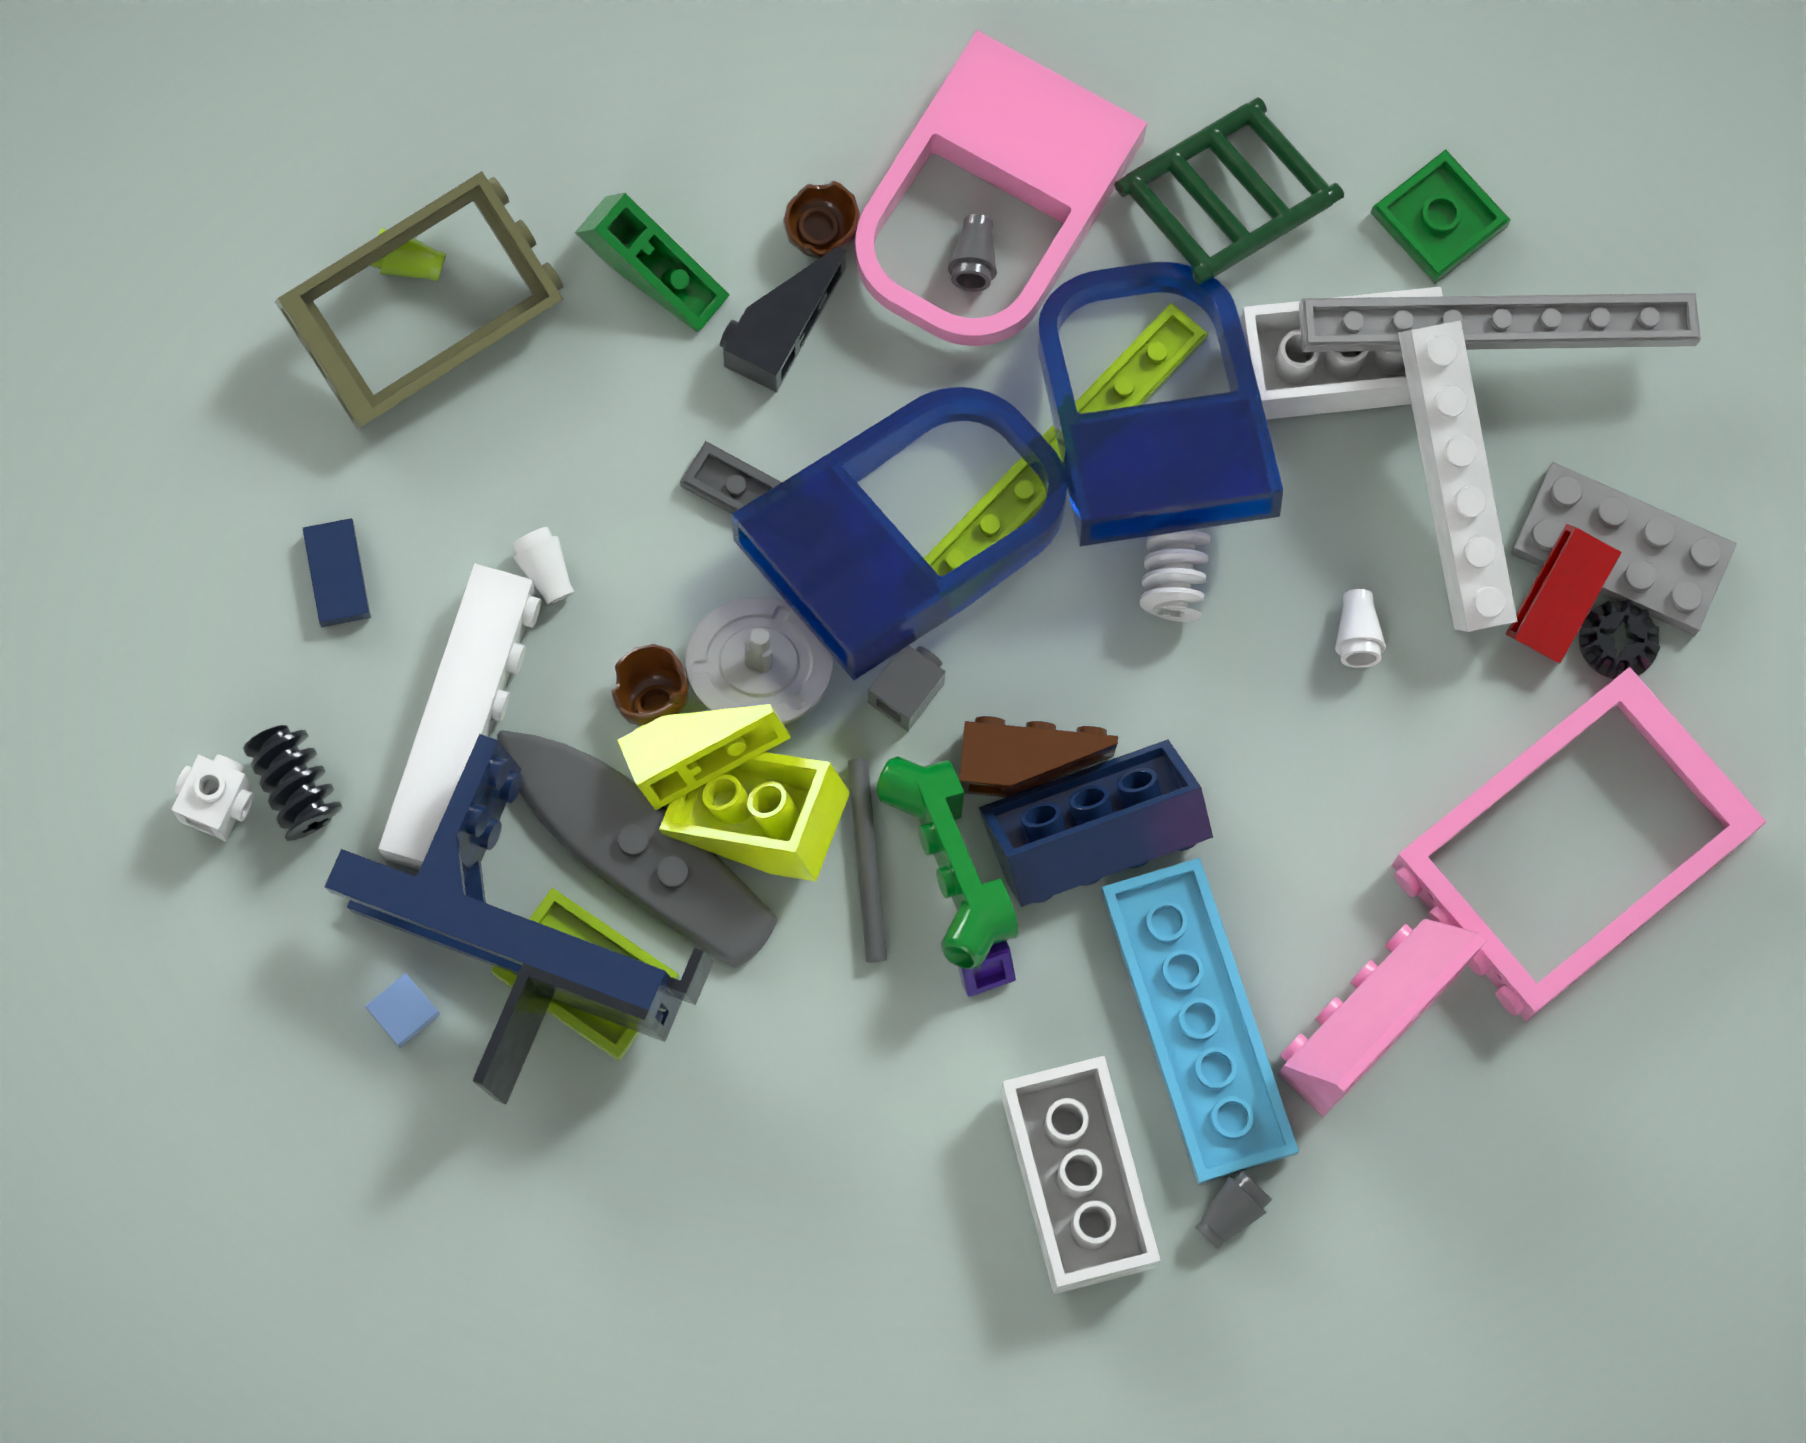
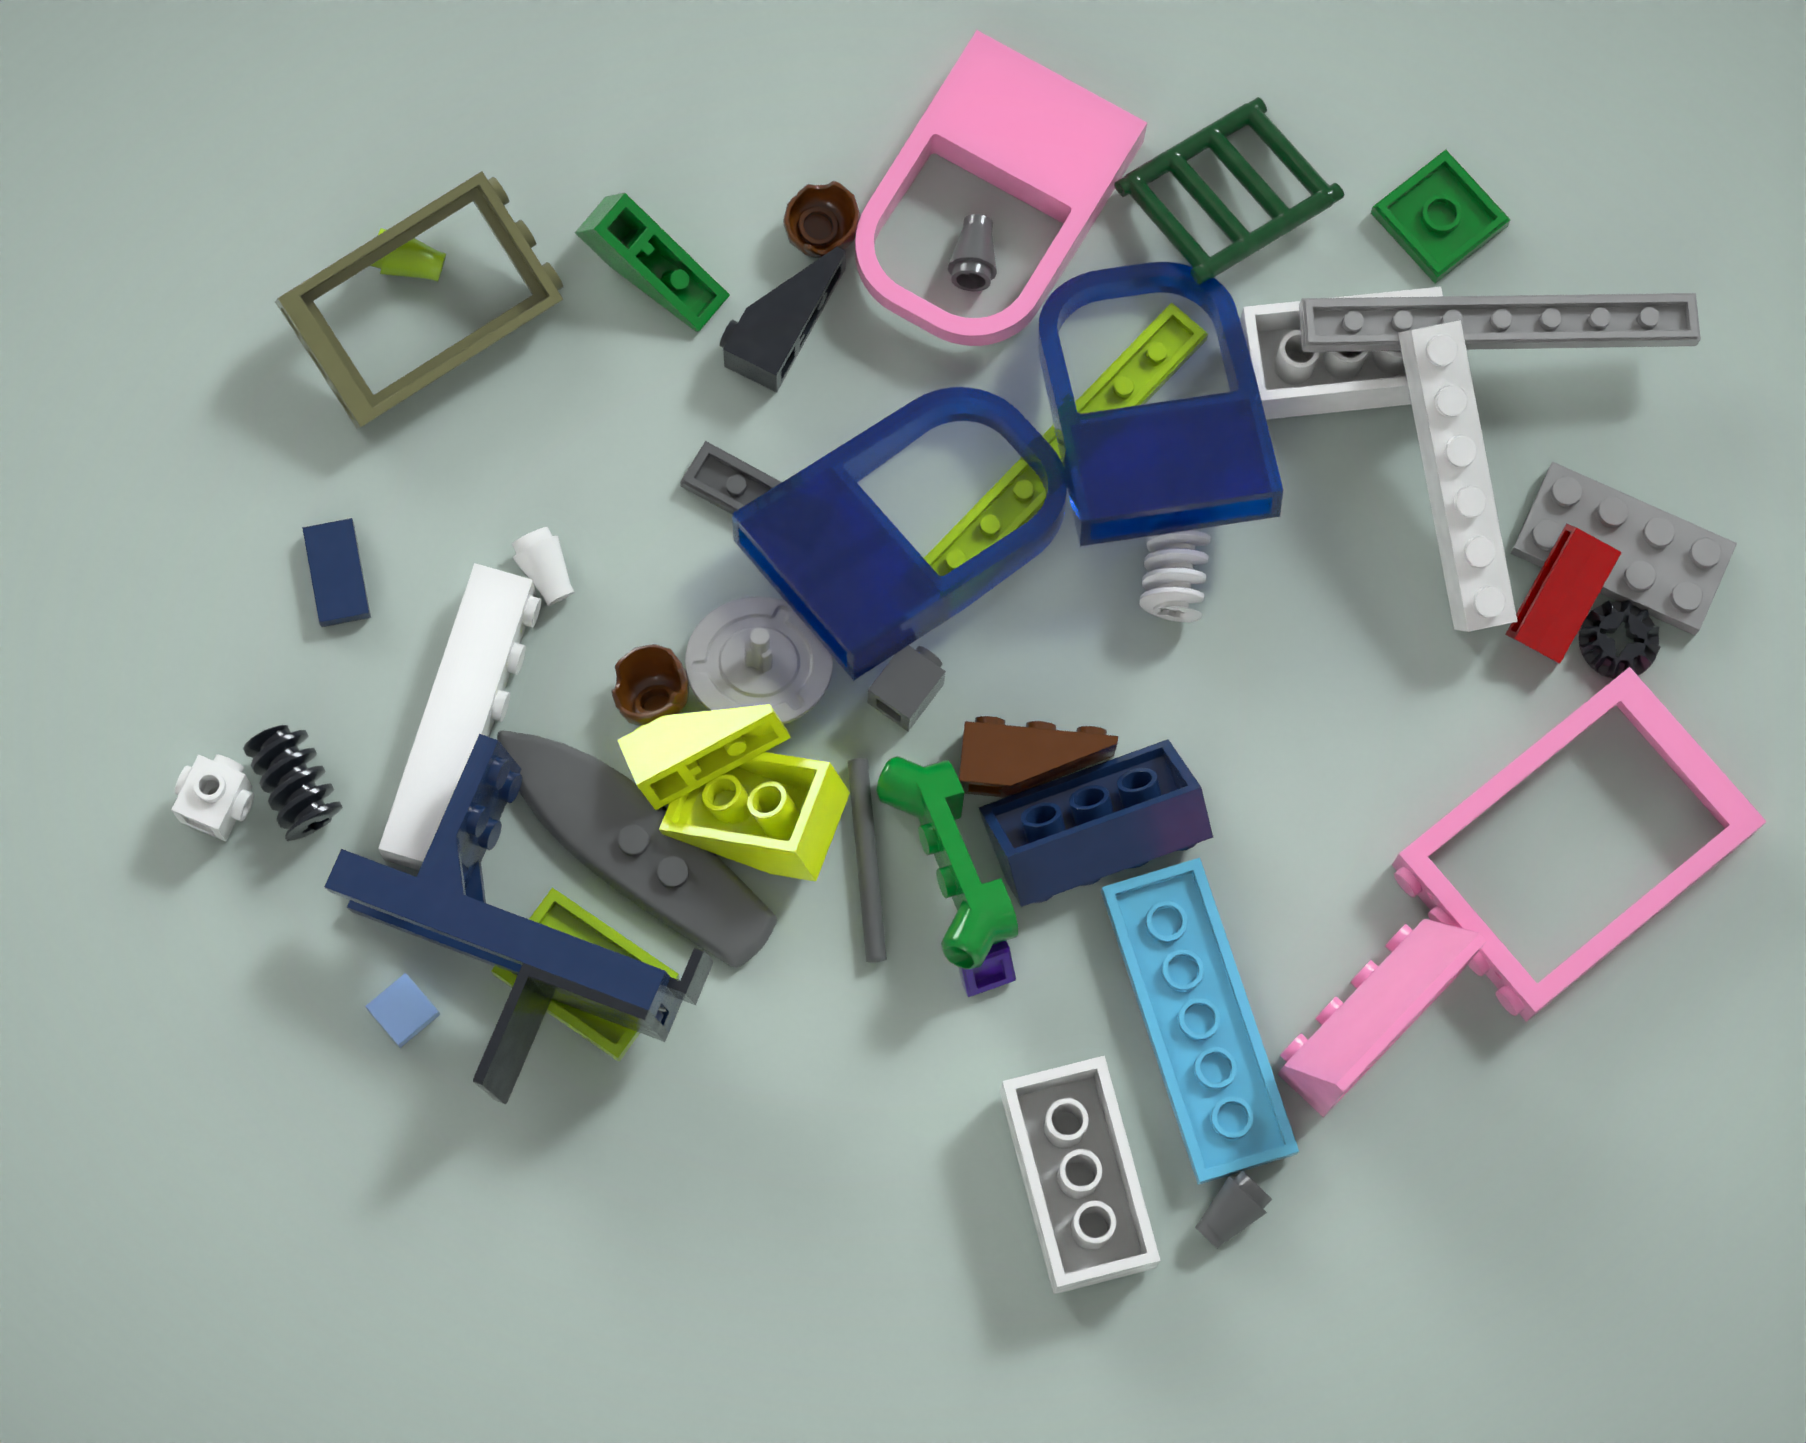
(1359, 631): white cone -> none

